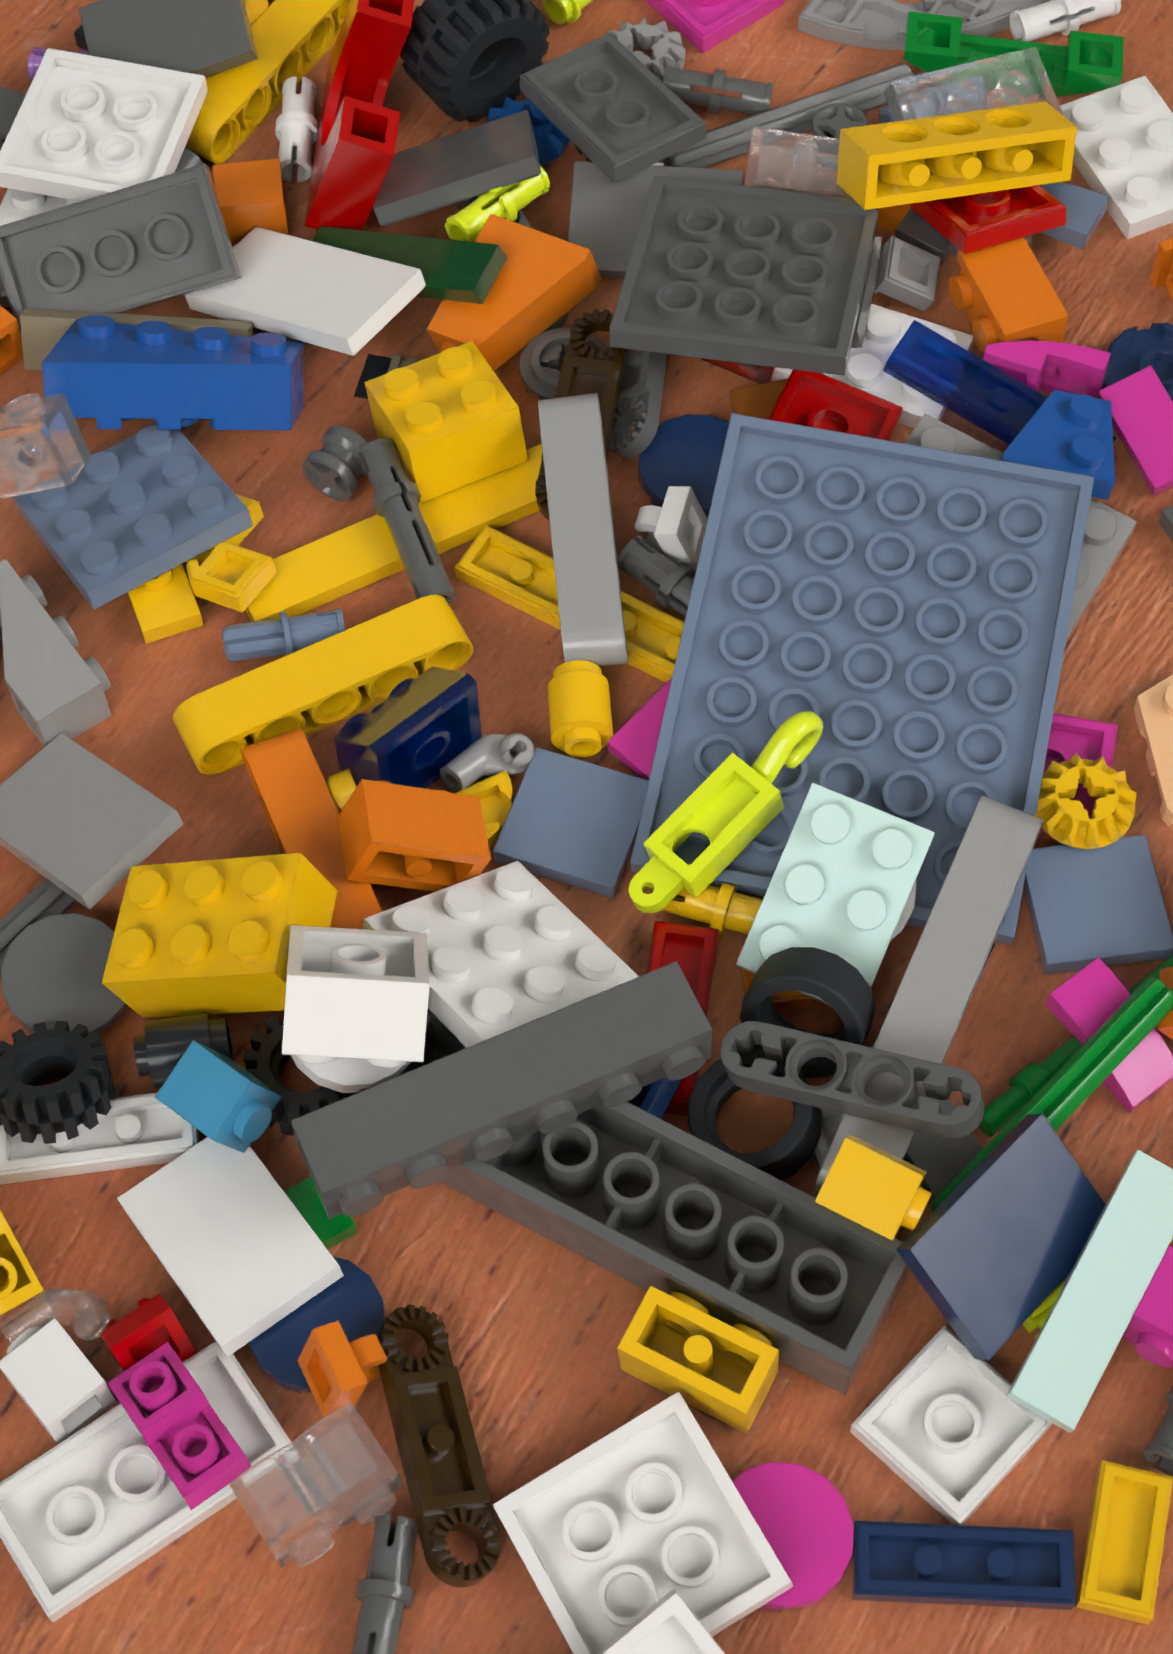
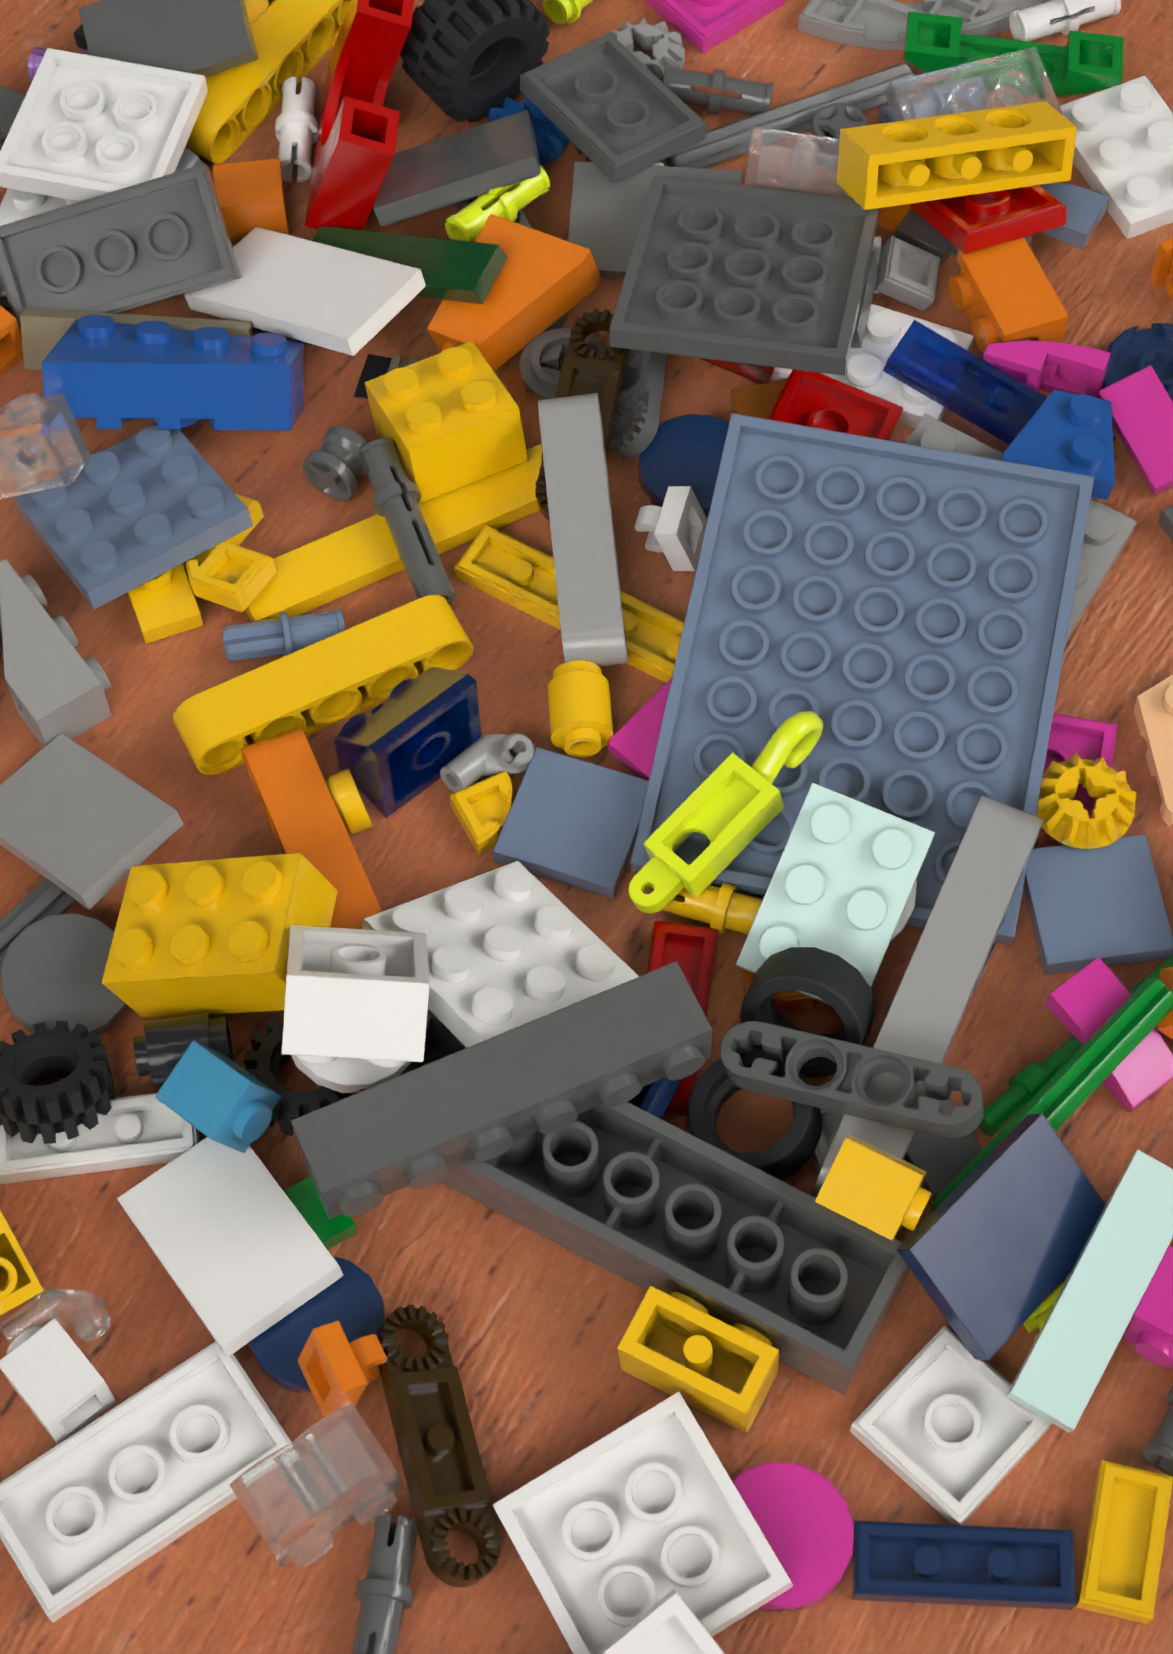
(146, 1331): red tile -> none
(179, 1425): dark pink slope -> none
(412, 836): orange brick -> none
(658, 573): dark grey pin -> none

